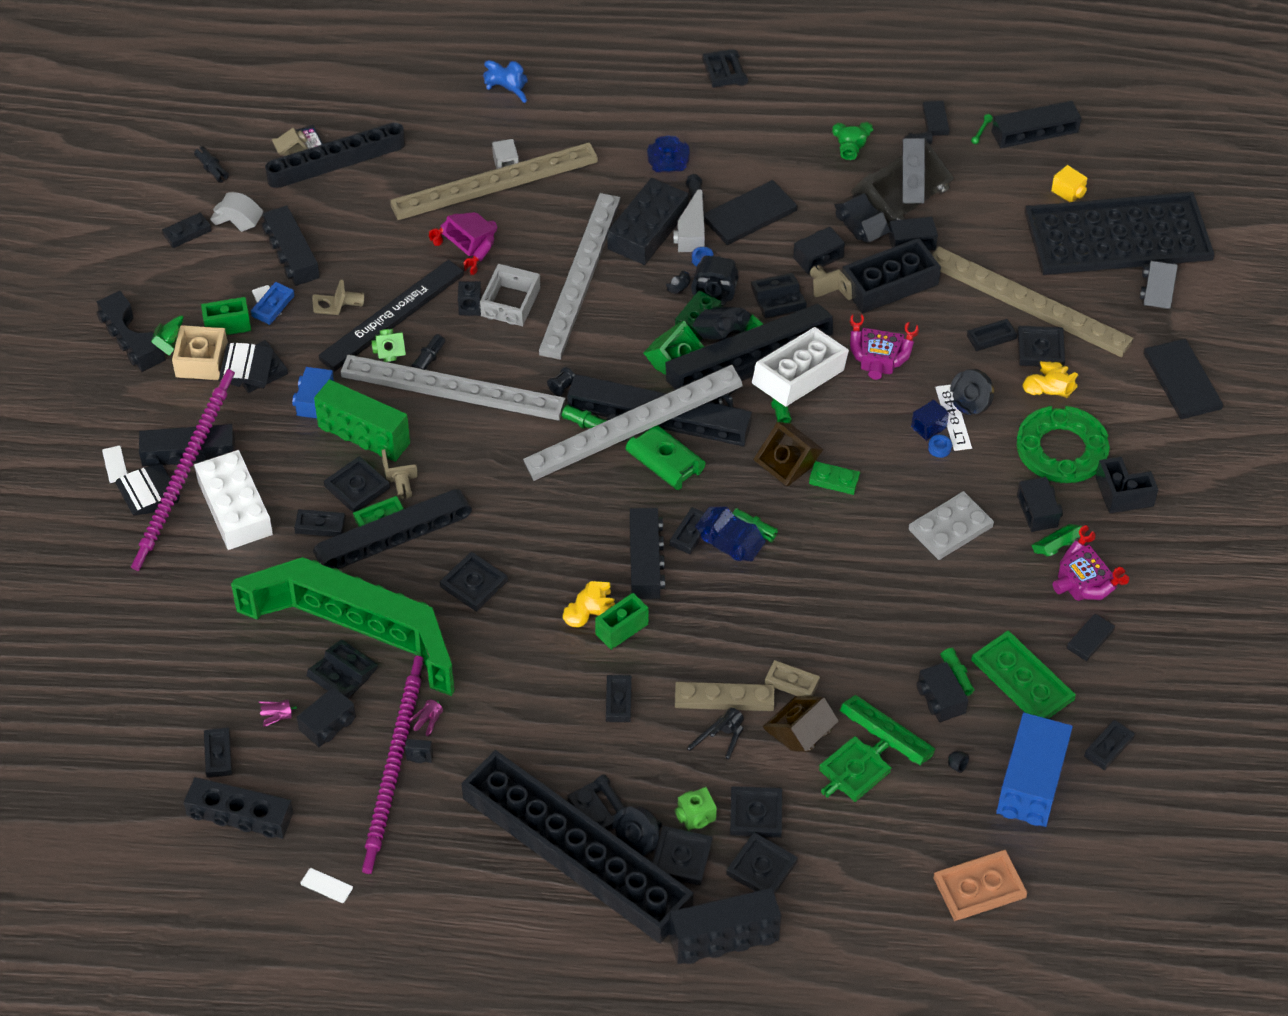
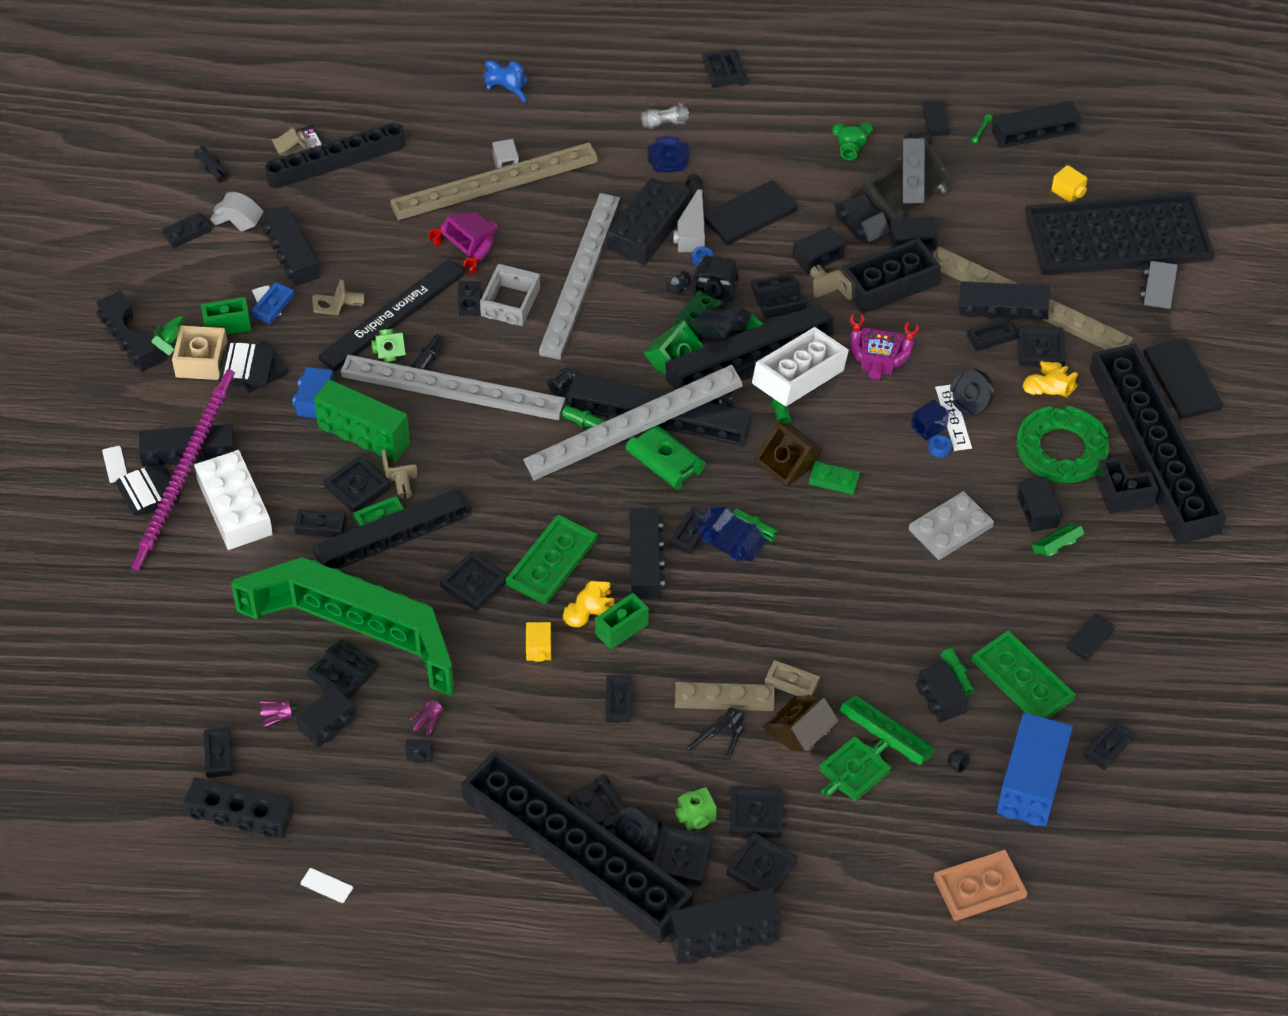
(373, 843): magenta hose -> none
(538, 641): none -> yellow brick
(551, 559): none -> green plate
(654, 117): none -> clear piece
(1004, 300): none -> black brick
(1085, 573): magenta torso -> none
(1157, 443): none -> black brick

